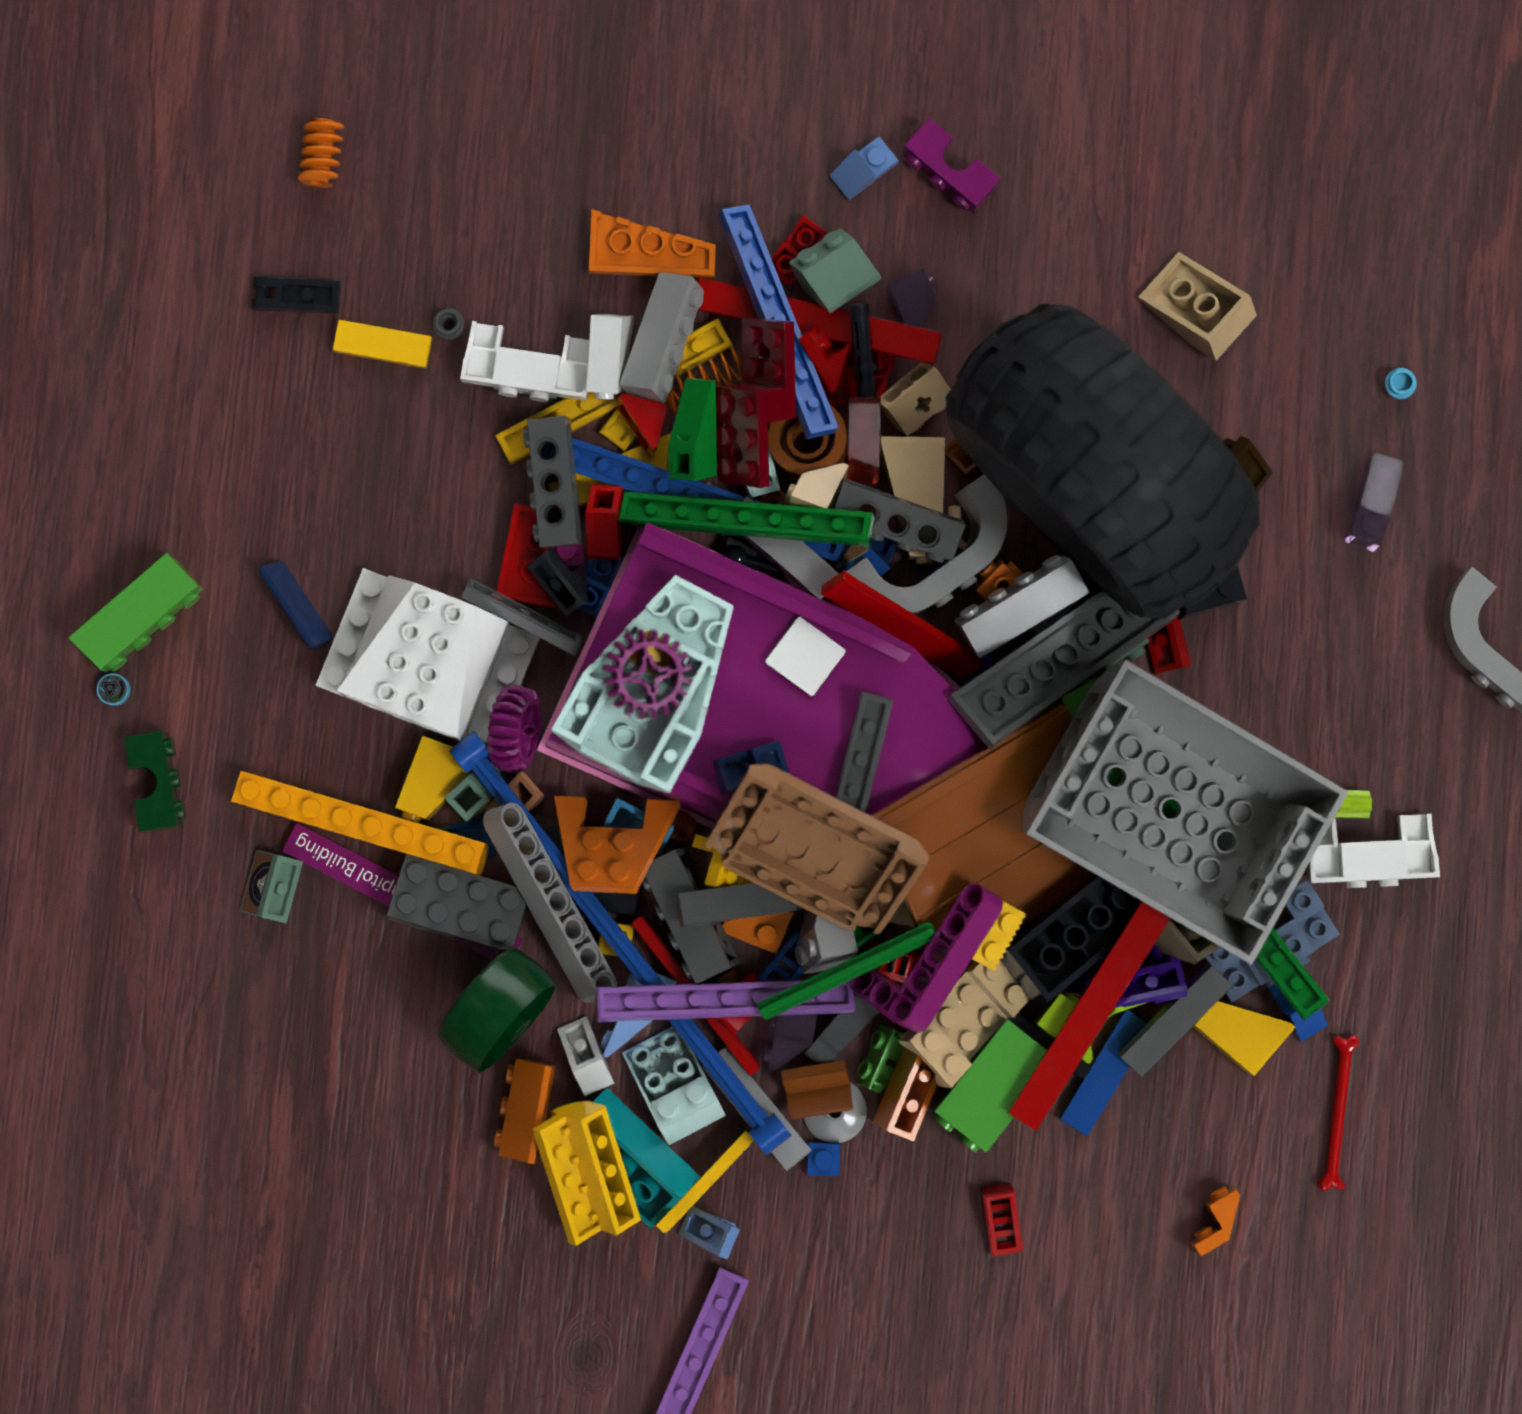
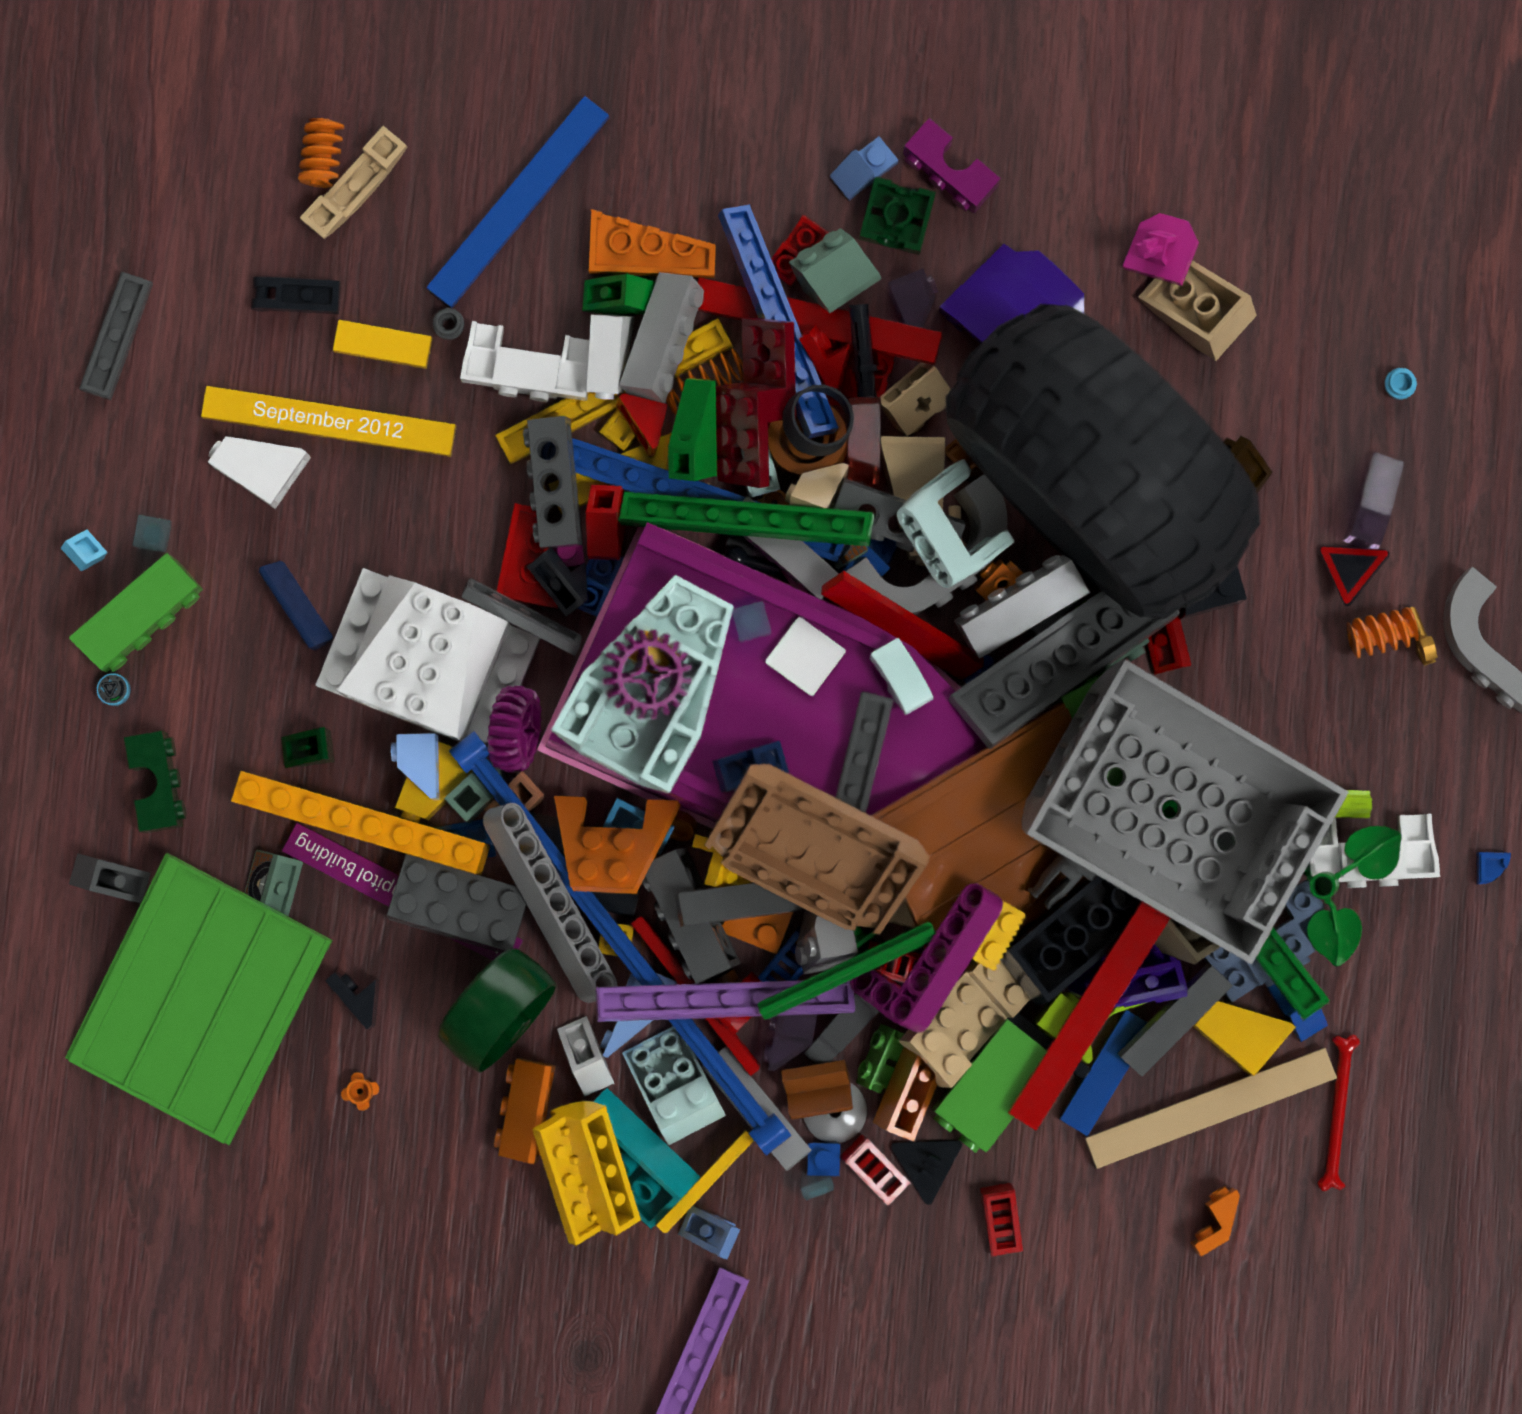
(84, 550): none -> medium azure plate
(109, 878): none -> dark grey slope
(116, 336): none -> dark grey tile
(152, 533): none -> clear light blue plate
(198, 999): none -> bright green door
(259, 466): none -> white slope
(308, 748): none -> dark green slope
(328, 421): none -> yellow tile
(356, 184): none -> tan slope
(362, 1004): none -> black slope
(369, 1089): none -> orange plate
(419, 760): none -> light blue slope
(518, 202): none -> blue tile
(617, 295): none -> green slope
(751, 621): none -> clear light blue plate
(798, 439): none -> black tyre
(817, 1188): none -> clear light blue tile
(855, 1150): none -> slope
(899, 209): none -> dark green brick
(902, 676): none -> light aqua slope
(927, 1164): none -> black piece
(935, 536): none -> light aqua connector
(1006, 287): none -> dark purple slope
(1073, 874): none -> dark grey piece
(1162, 249): none -> dark pink piece
(1210, 1108): none -> tan tile
(1339, 932): none -> green plant
(1352, 568): none -> piece
(1382, 631): none -> orange piece
(1425, 645): none -> pearl gold bar
(1491, 866): none -> blue tile

